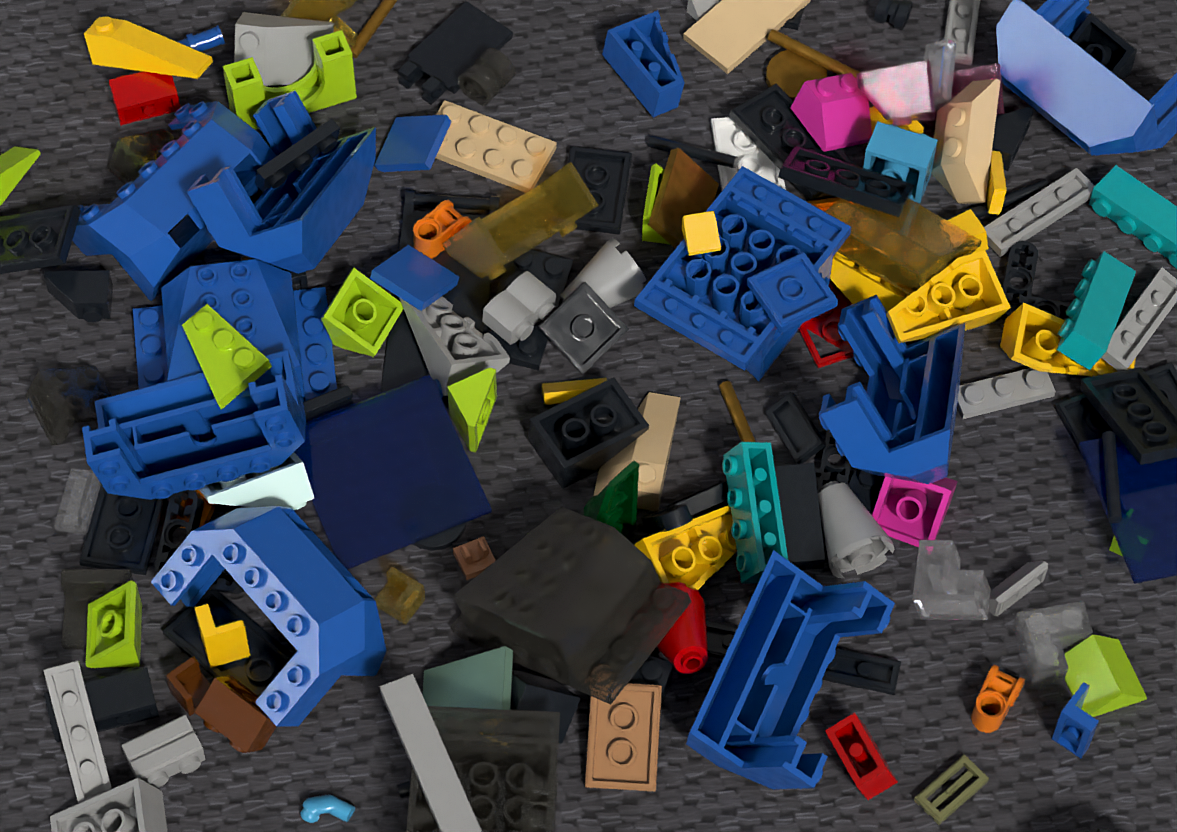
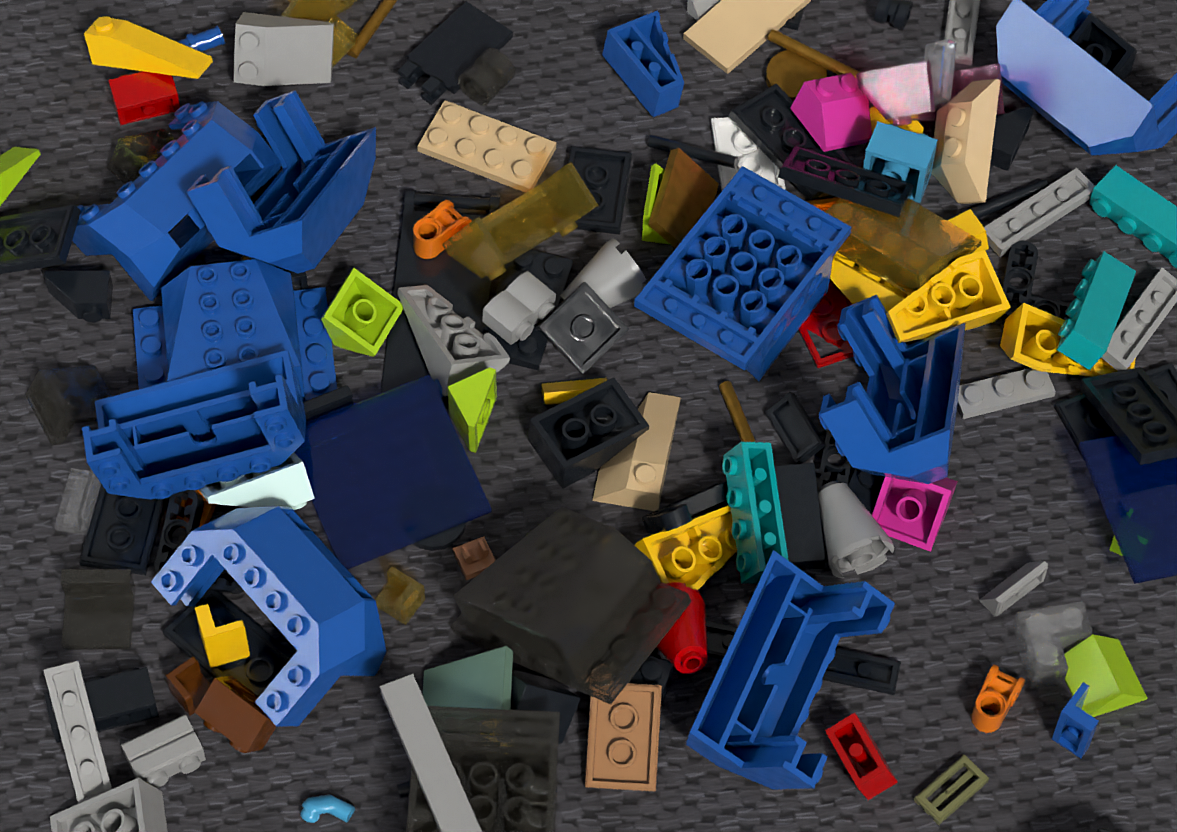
(115, 629): lime slope -> none
(224, 355): lime wing -> none
(297, 156): black plate -> none
(327, 83): lime arch -> none
(413, 143): blue tile -> none
(414, 277): blue tile -> none
(617, 501): dark green wedge -> none
(701, 233): yellow slope -> none
(792, 292): blue tile -> none
(944, 589): clear brick -> none
(996, 184): yellow tile -> none
(1111, 477): black bar -> none

